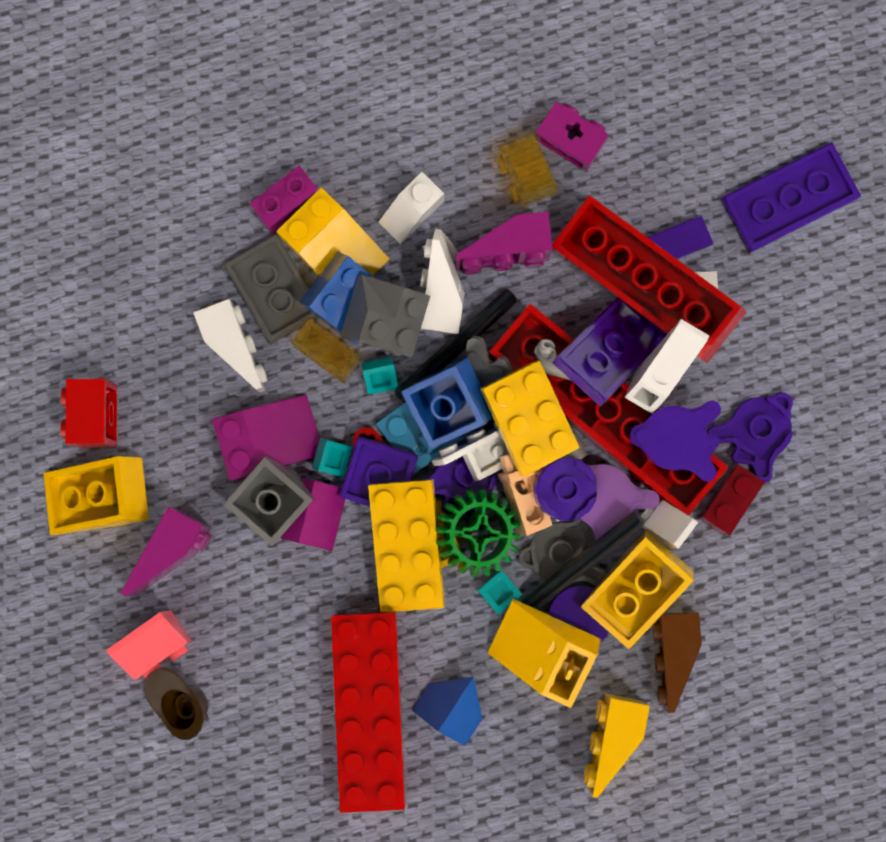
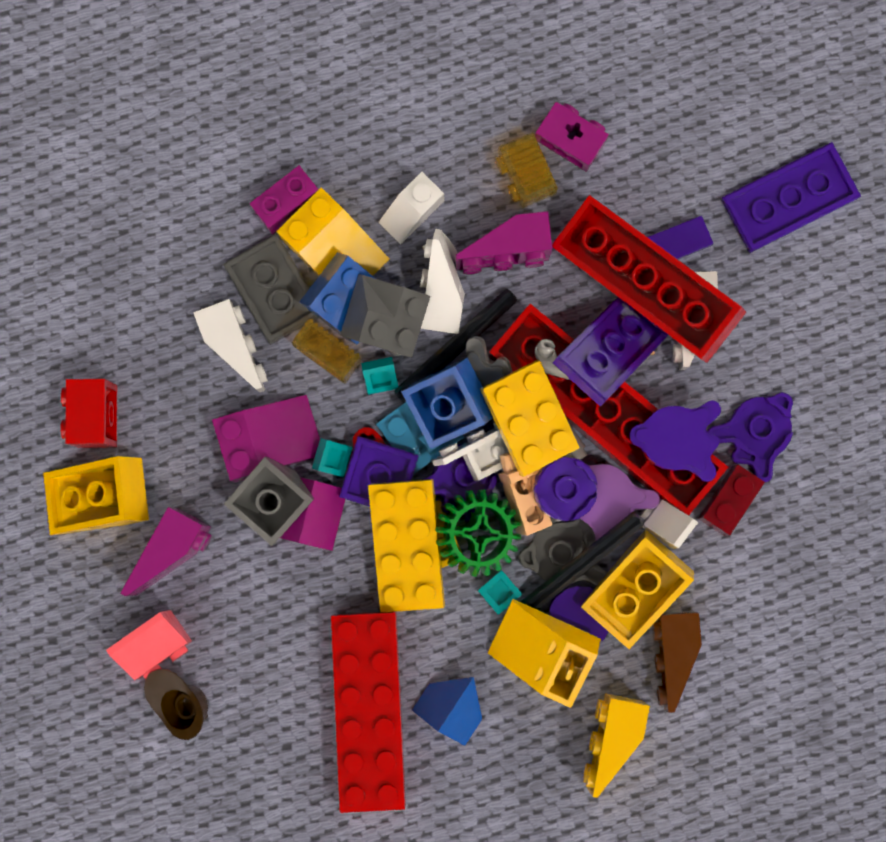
(665, 366): white slope -> none

